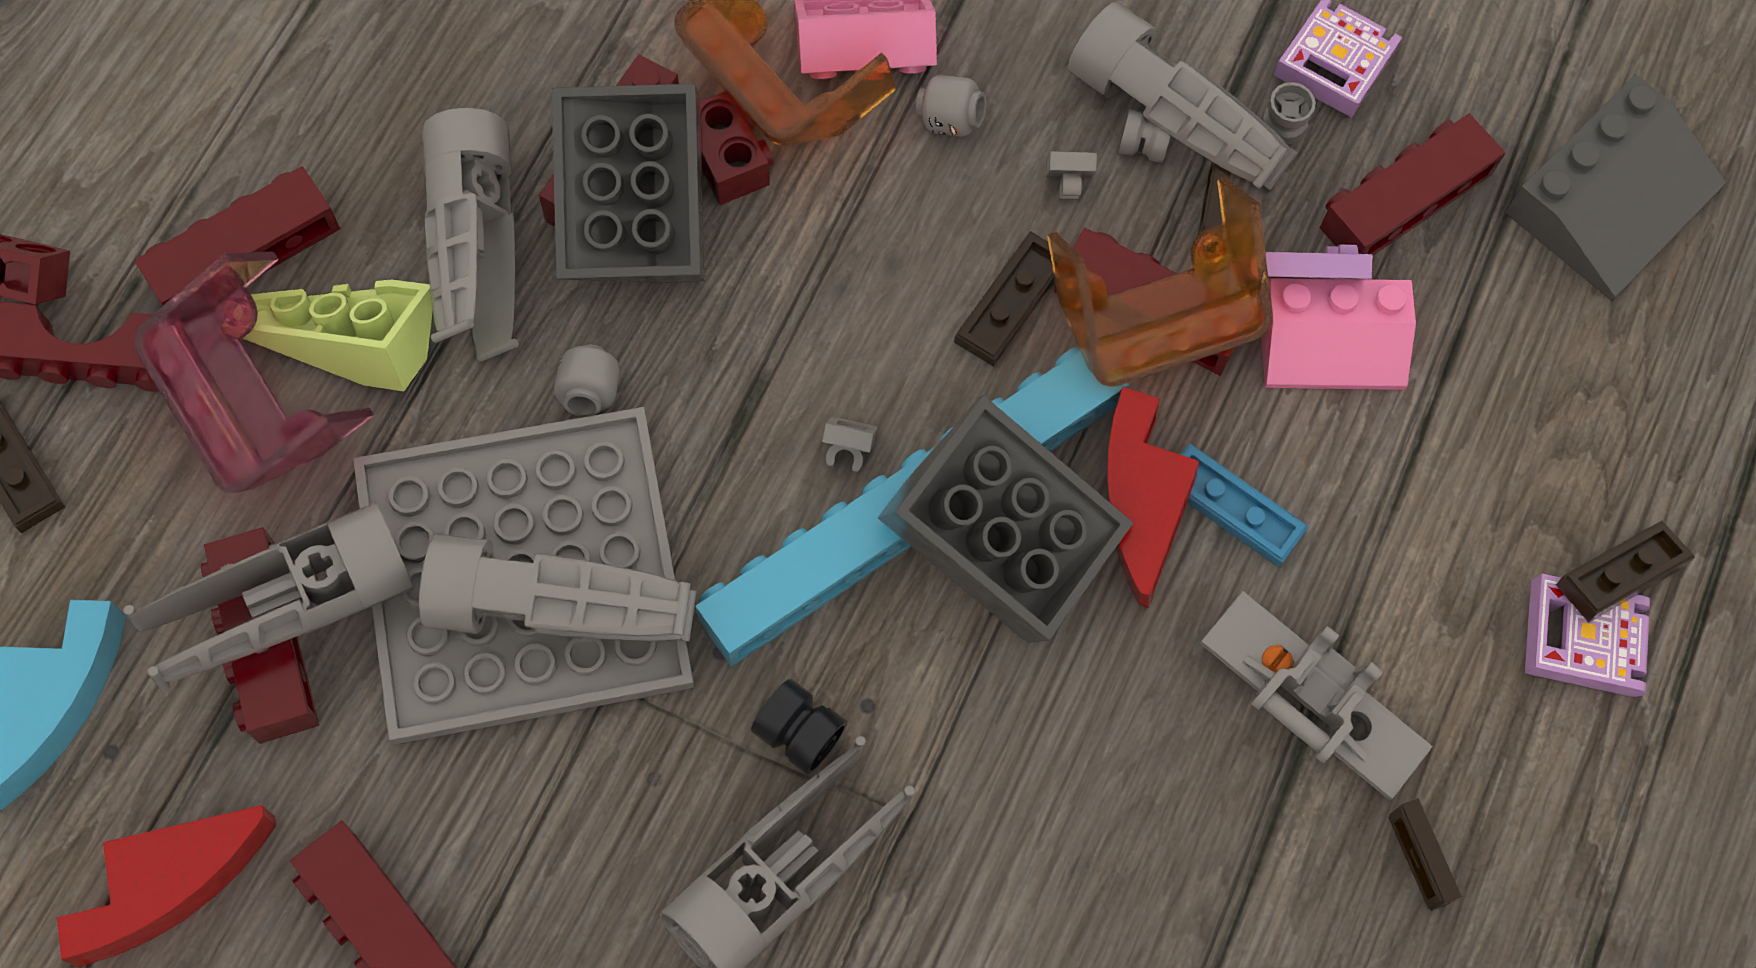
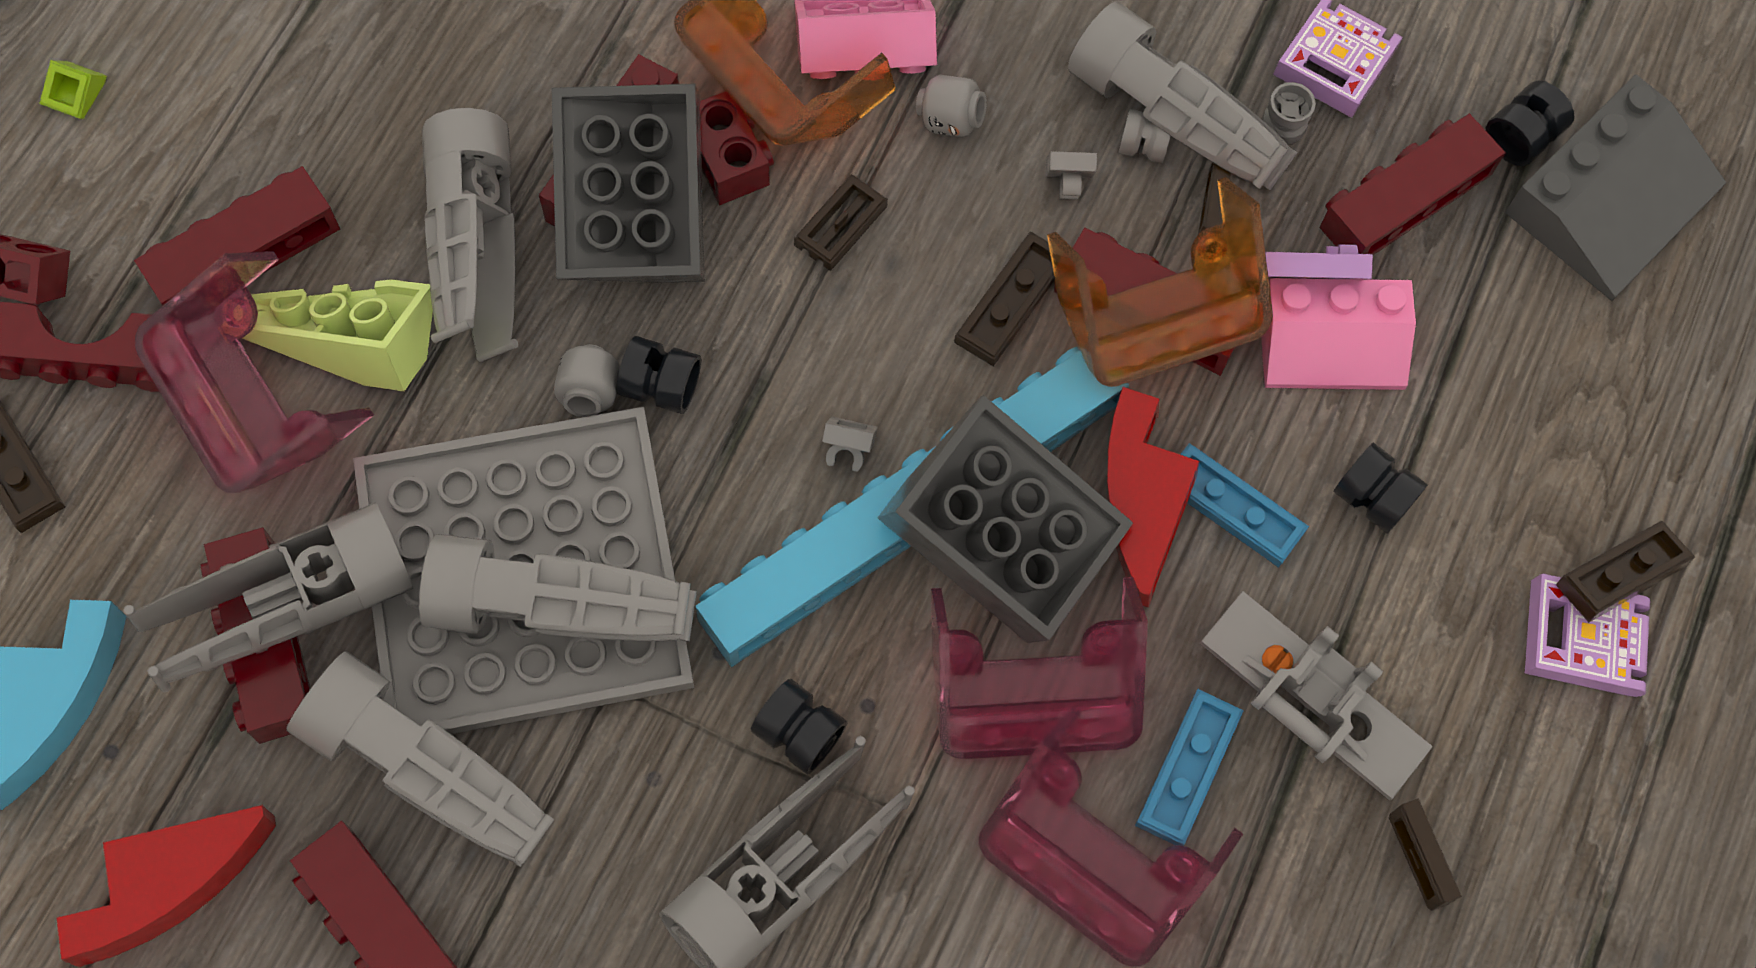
(71, 88): none -> lime slope
(419, 762): none -> light grey piece
(653, 373): none -> black wheel
(818, 249): none -> dark brown tile
(1015, 703): none -> clear pink windscreen
(1086, 867): none -> clear pink windscreen
(1189, 768): none -> dark azure tile
(1380, 487): none -> black wheel
(1531, 122): none -> black wheel

